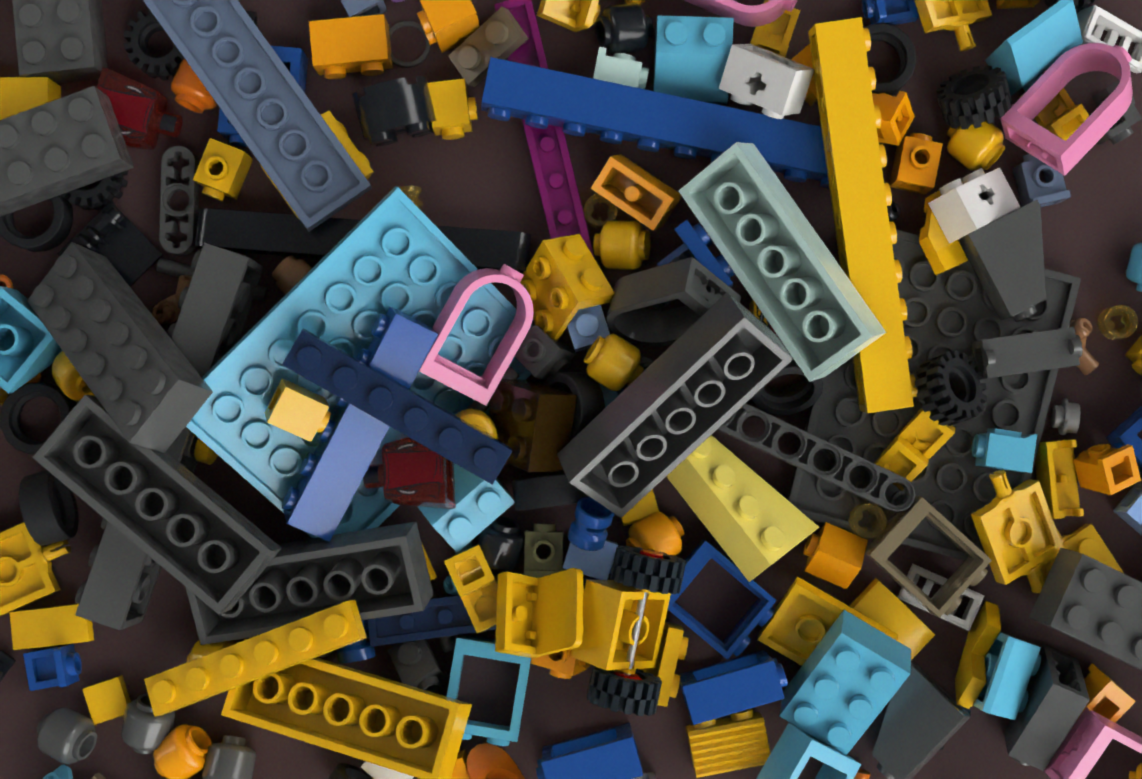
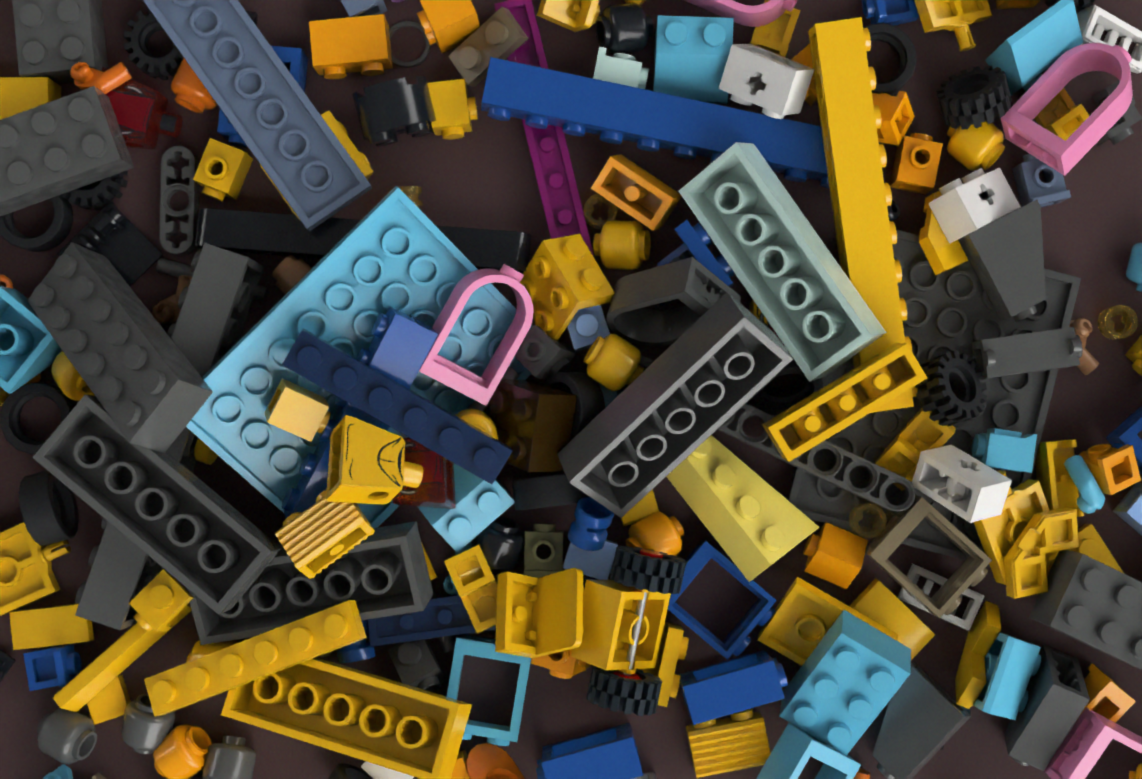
(105, 81): none -> orange arm
(110, 664): none -> yellow tile
(160, 602): none -> yellow bracket
(322, 534): none -> yellow brick
(367, 464): none -> yellow torso
(844, 401): none -> yellow brick
(961, 483): none -> white brick
(1026, 559): none -> yellow tile
(1066, 417): light grey plate -> none
(1091, 494): none -> medium azure arm

